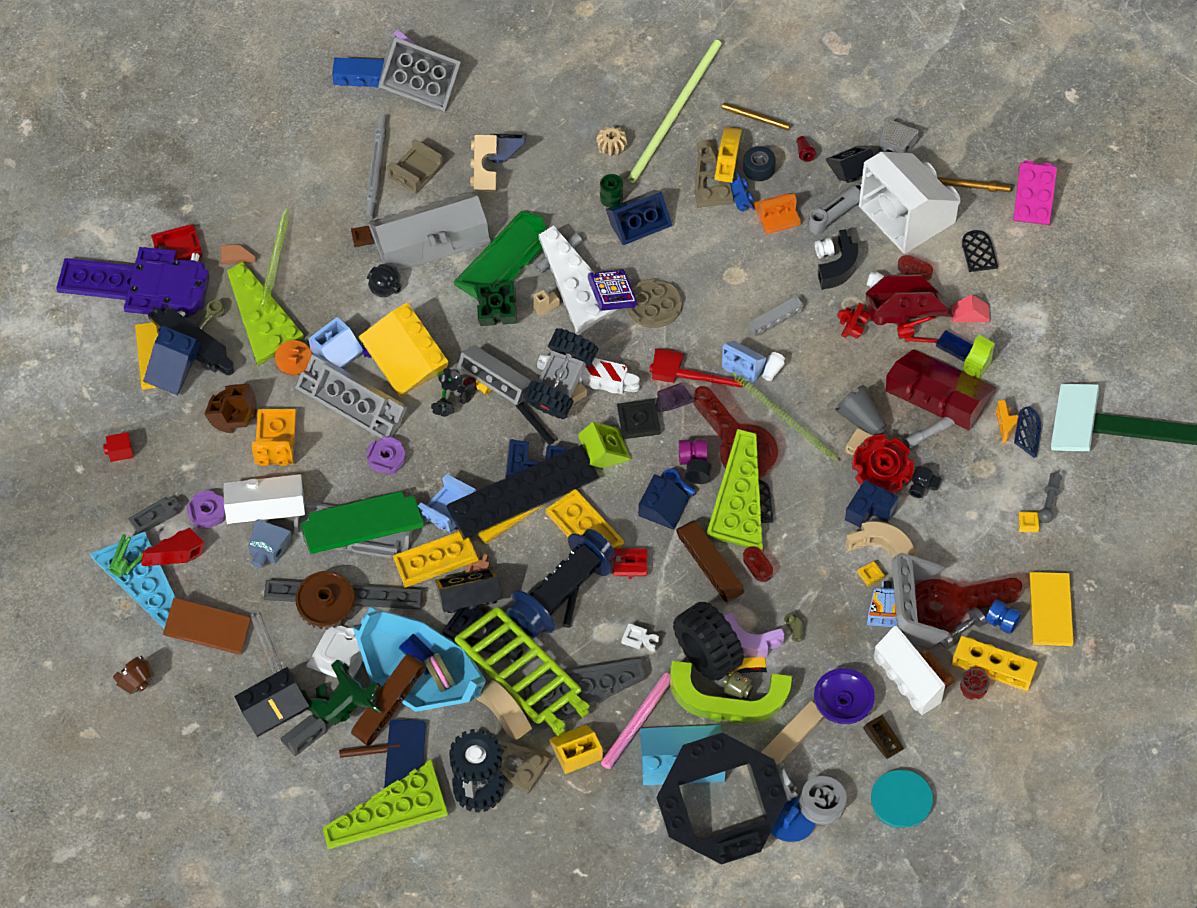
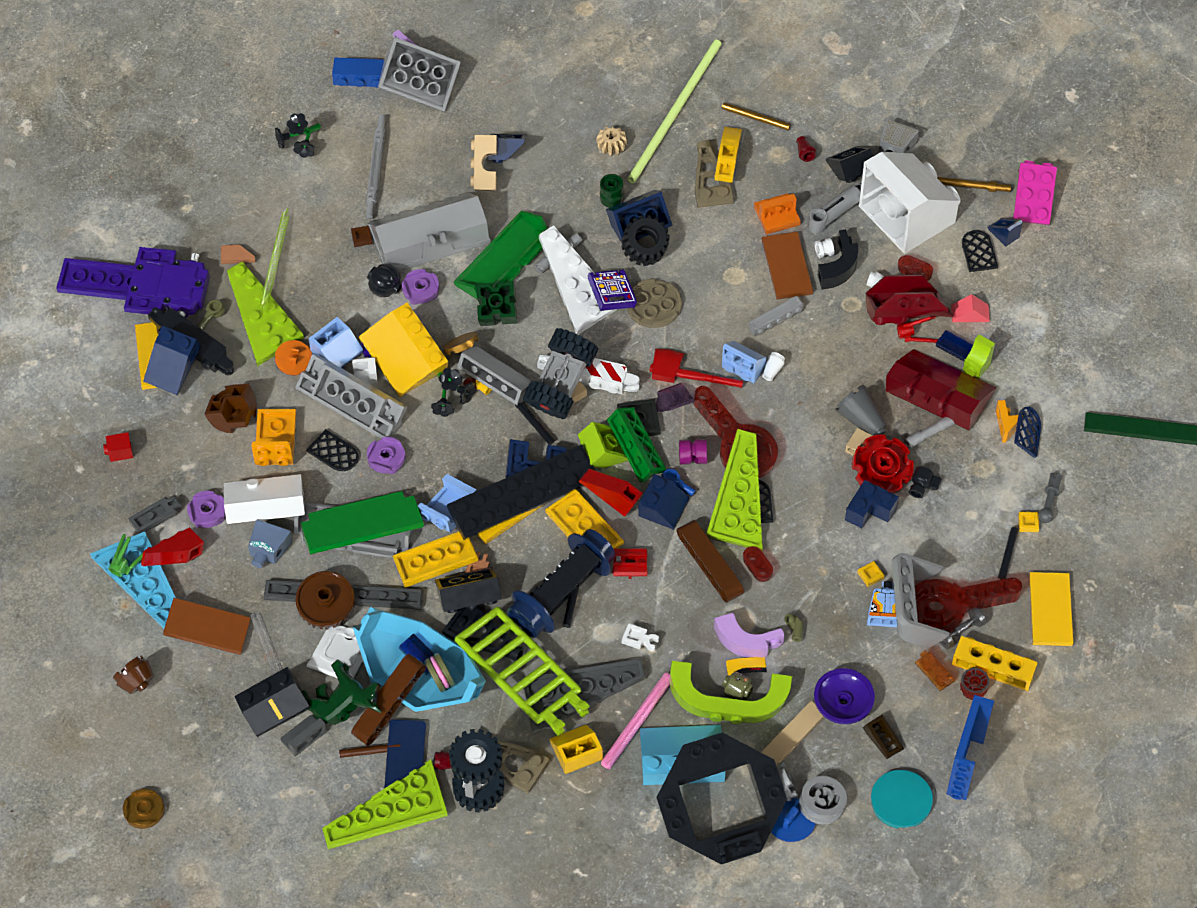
(143, 808): none -> pearl gold tile
(181, 239): red container -> none
(297, 126): none -> black plant
(329, 463): none -> black window
(365, 370): none -> white panel
(416, 167): dark tan panel -> none
(423, 295): none -> medium lavender plate
(442, 760): none -> dark red cone
(461, 343): none -> pearl gold tile
(505, 709): tan arch -> none
(545, 302): tan piece -> none
(612, 490): none -> red slope
(633, 443): none -> green fence
(652, 228): none -> black tyre
(698, 471): black piece -> none
(708, 640): black tyre -> none
(745, 199): blue hinge -> none
(759, 163): black wheel -> none
(784, 416): lime piece -> none
(787, 265): none -> dark orange tile
(851, 318): red hips -> none
(881, 535): tan arch -> none
(909, 671): white slope -> none
(974, 730): none -> blue panel
(1004, 617): blue wheel -> none
(1006, 230): none -> dark blue slope
(1008, 553): none -> black bar
(1075, 417): light aqua tile -> none

